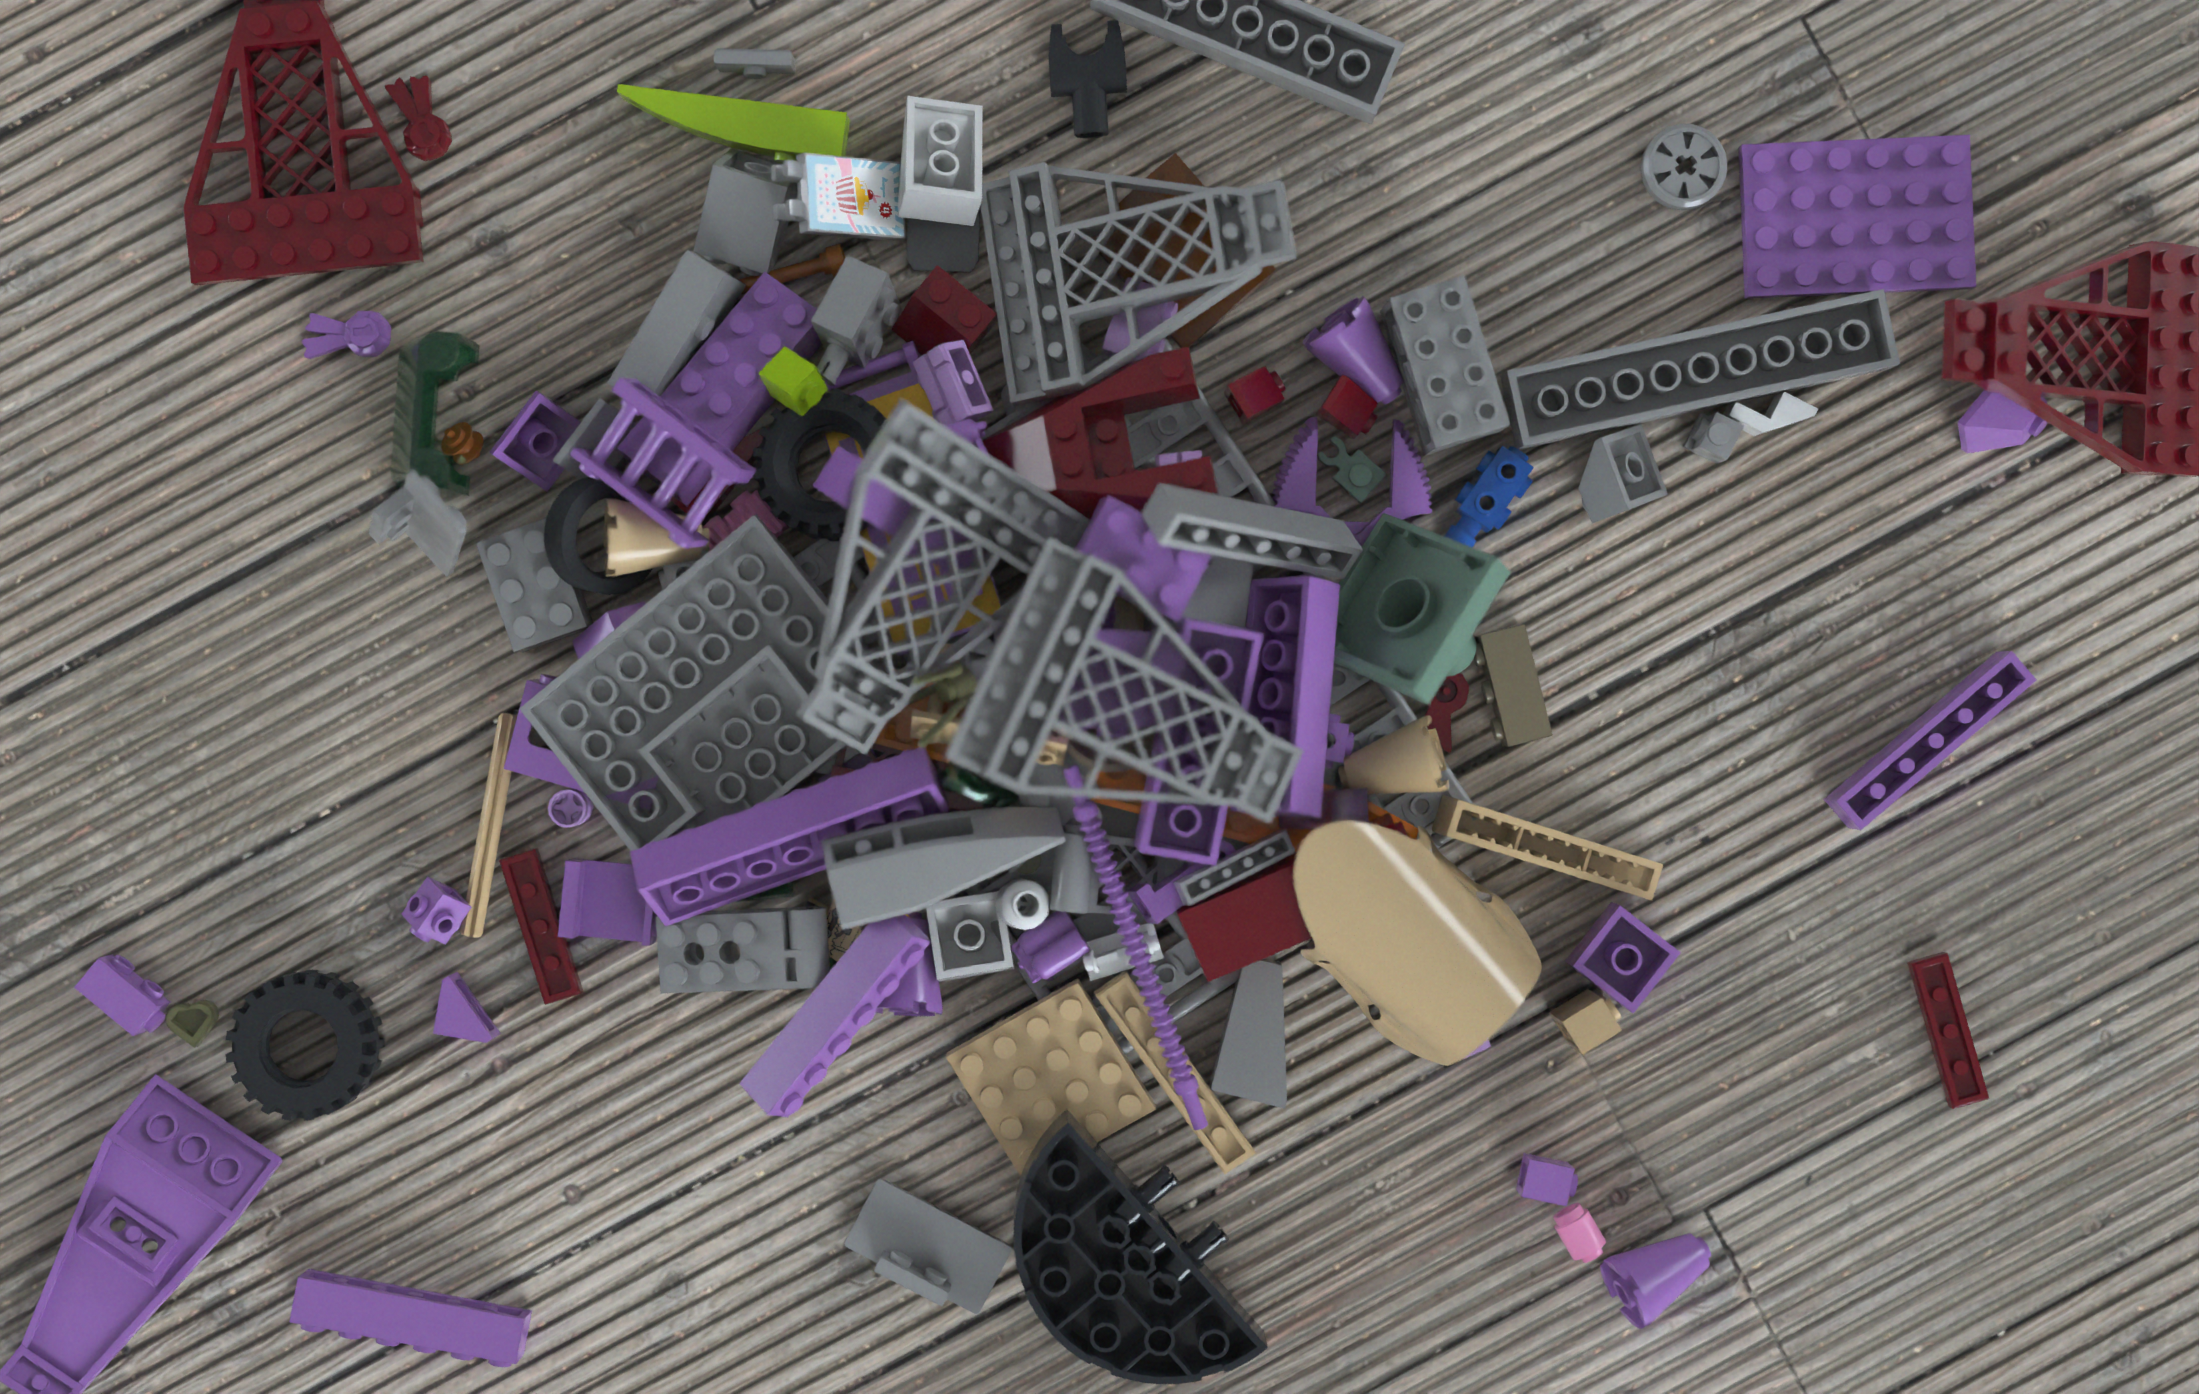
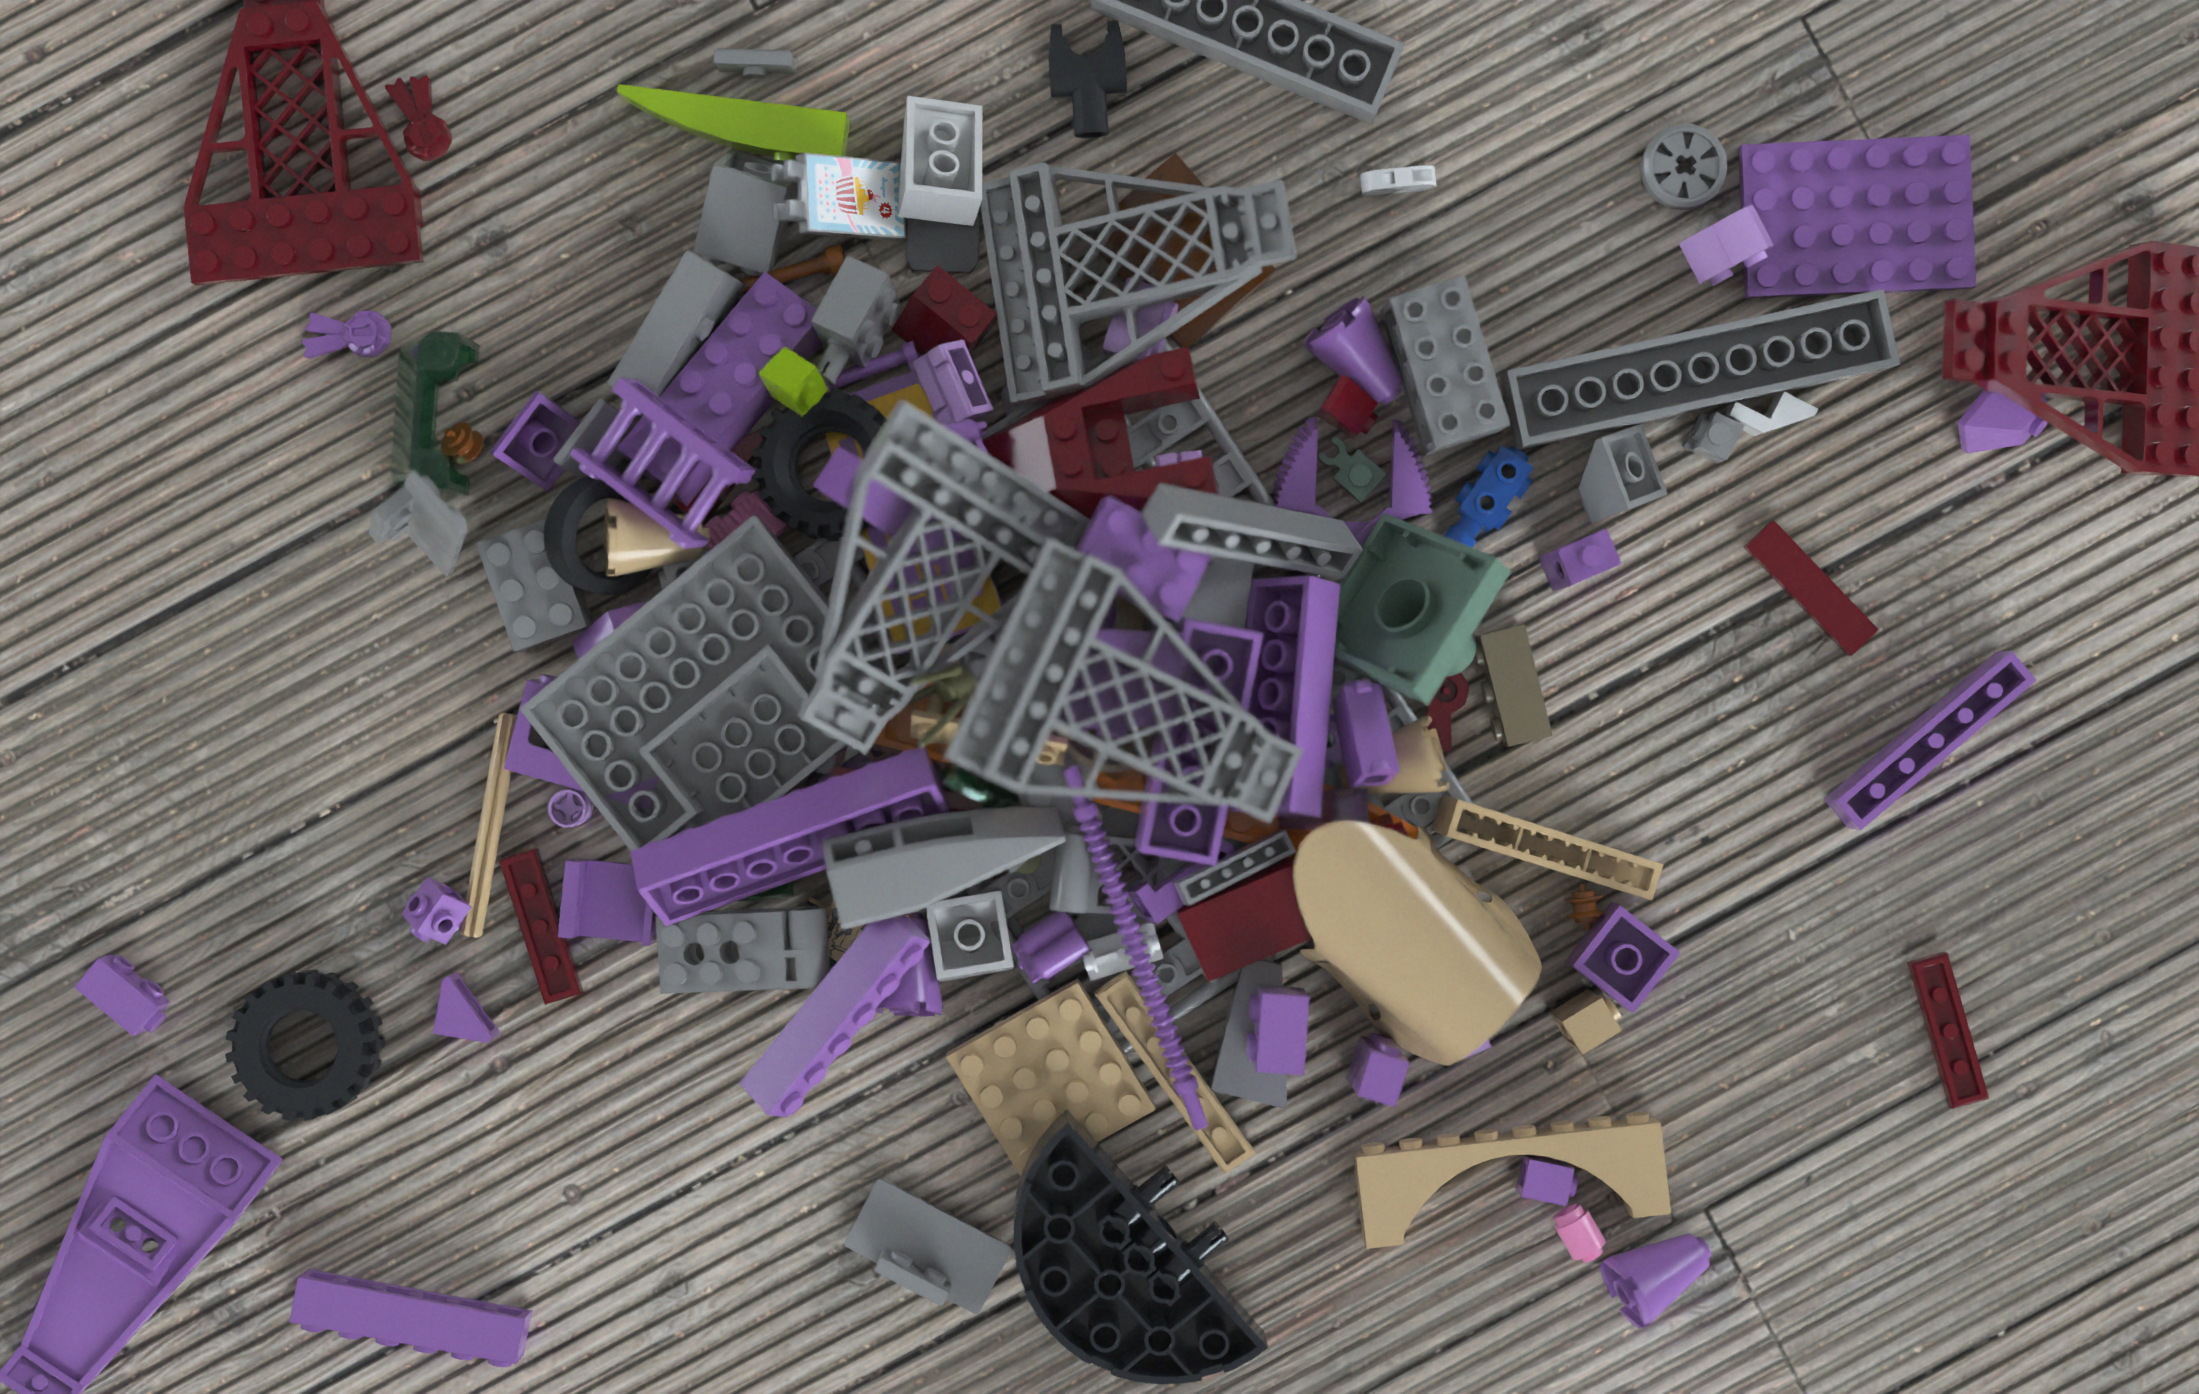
(192, 1021): olive tile -> none
(1035, 904): white head -> none
(1255, 394): dark red slope -> none
(1279, 1029): none -> medium lavender brick
(1365, 734): none -> medium lavender brick
(1378, 1069): none -> medium lavender brick
(1398, 180): none -> white piece
(1401, 1178): none -> tan arch
(1580, 559): none -> medium lavender torso
(1584, 906): none -> dark orange wheel
(1726, 244): none -> lavender brick
(1811, 588): none -> dark red tile

